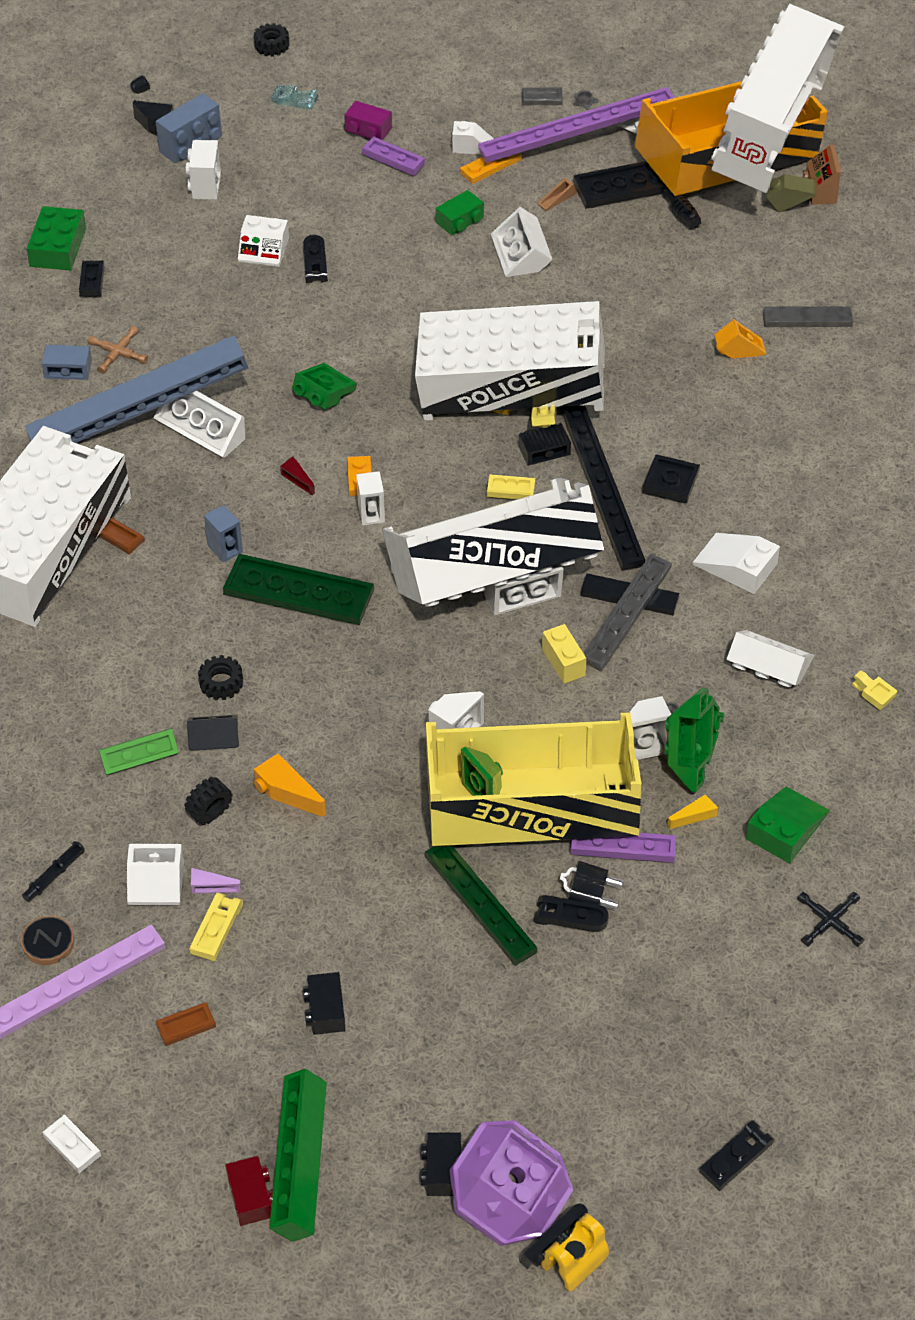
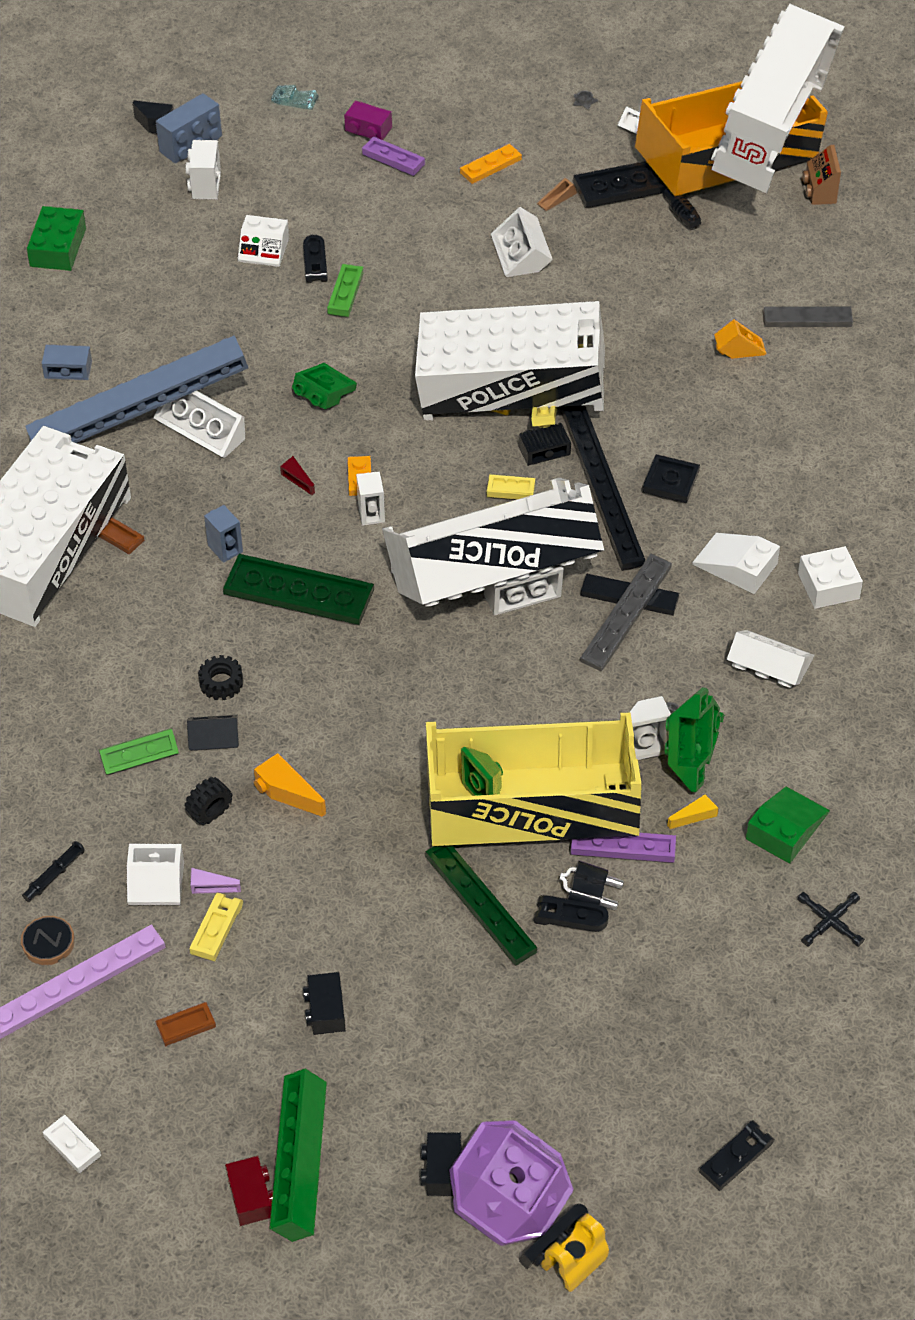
(91, 278): black plate -> none
(117, 349): medium nougat piece -> none
(139, 85): black piece -> none
(271, 39): black tyre -> none
(345, 290): none -> bright green plate
(458, 710): white slope -> none
(459, 212): green brick -> none
(467, 136): white slope -> none
(542, 96): flat silver tile -> none
(564, 653): light yellow brick -> none
(568, 126): medium lavender plate -> none
(789, 191): olive slope -> none
(830, 577): none -> white brick
(874, 691): light yellow plate -> none

